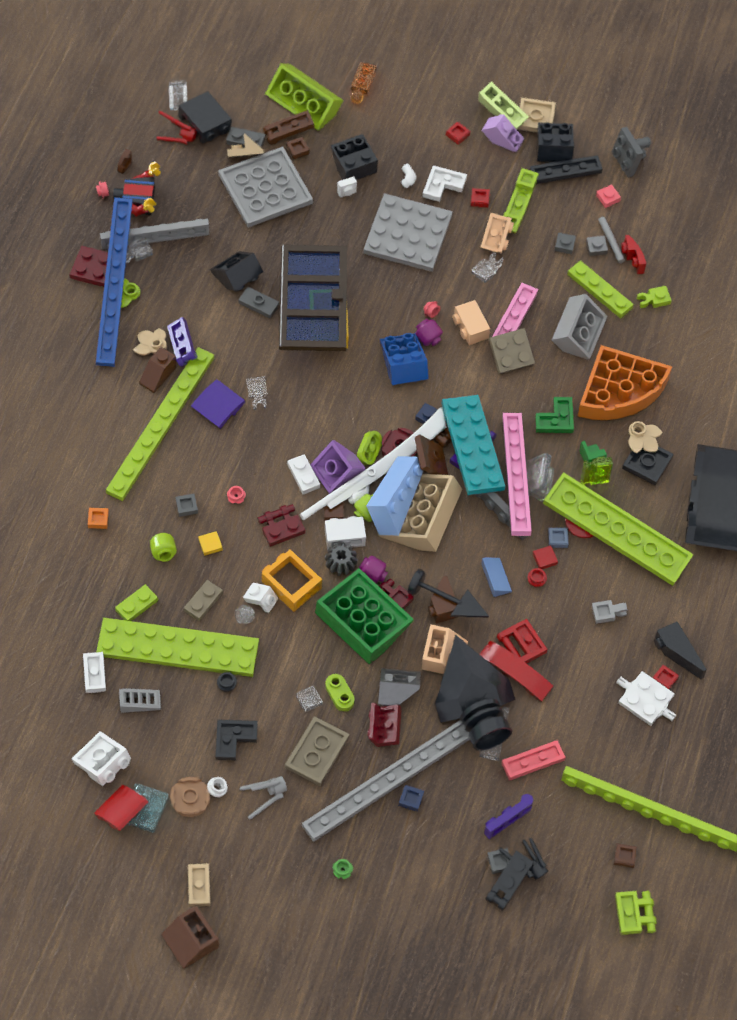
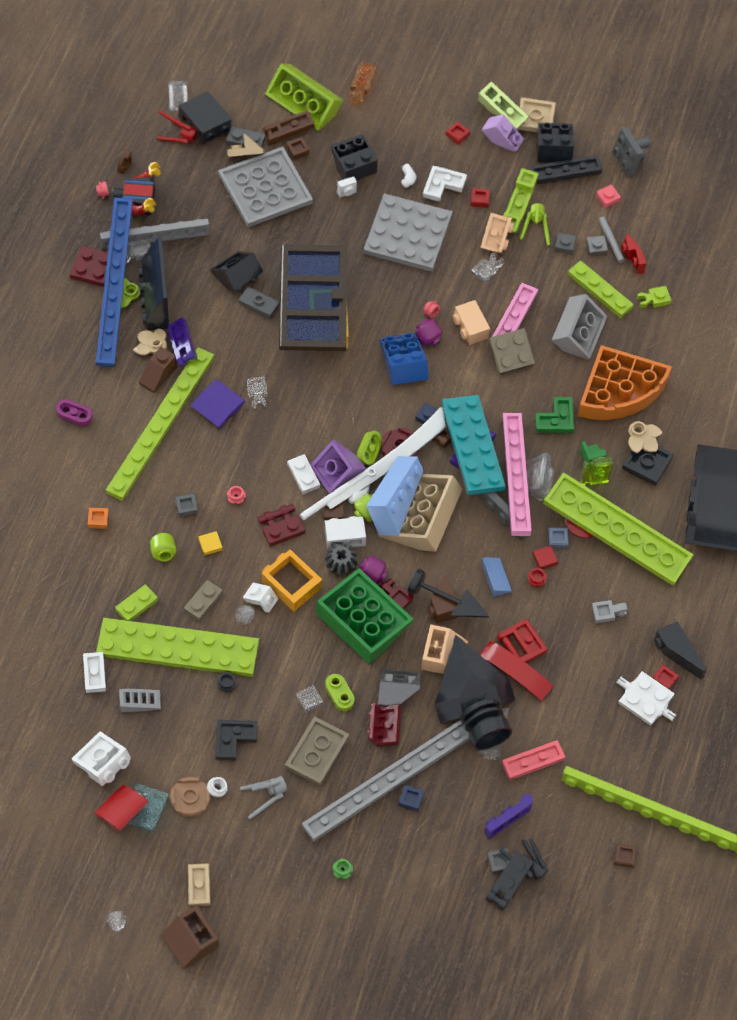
(75, 412): none -> magenta plate
(116, 920): none -> clear plate
(154, 287): none -> black slope
(430, 456): reddish brown plate -> none
(536, 215): none -> lime plant
(629, 914): lime plate -> none

